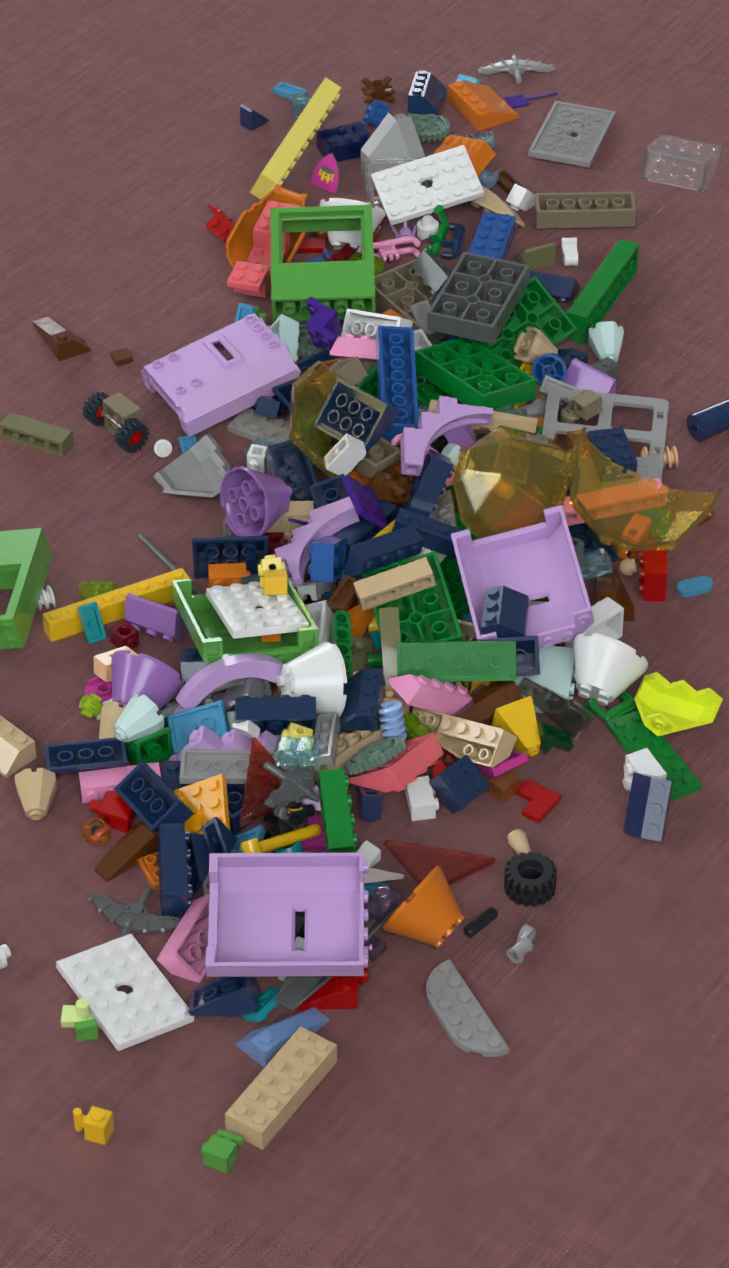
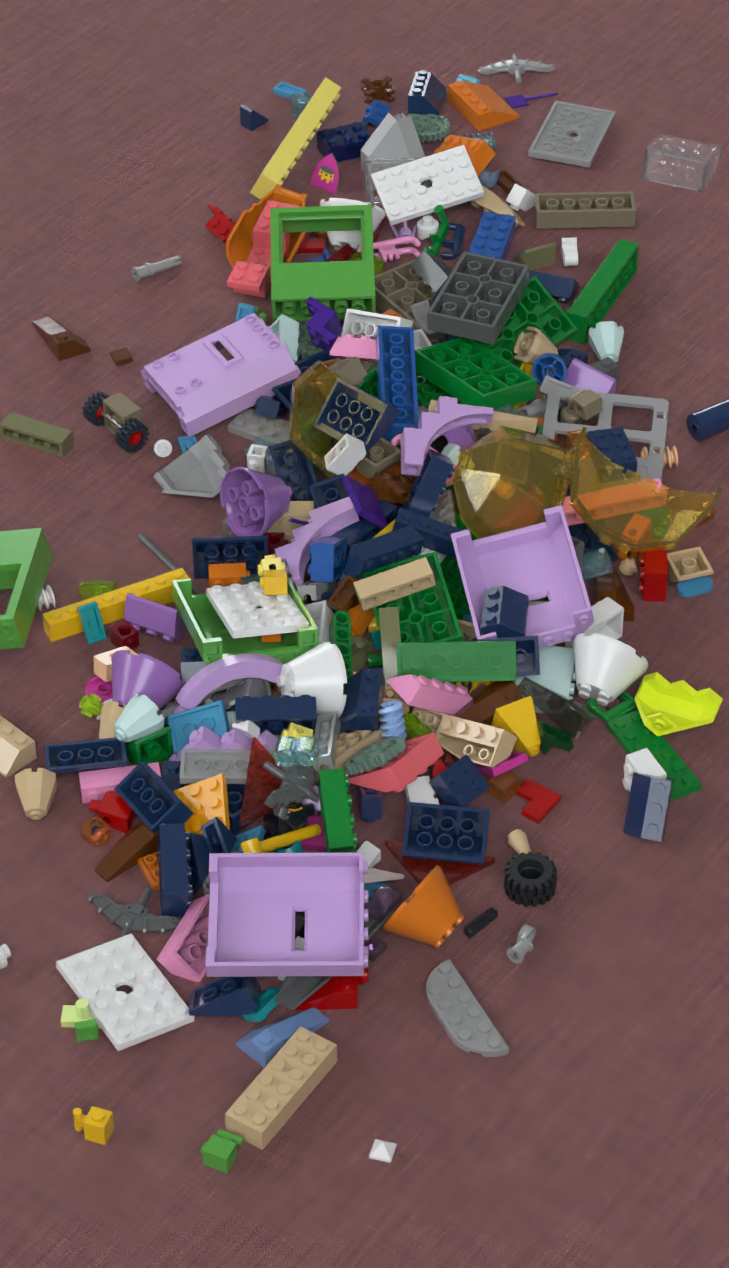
(149, 269): none -> light grey pin
(382, 1150): none -> white slope
(446, 833): none -> dark blue slope
(687, 565): none -> tan slope

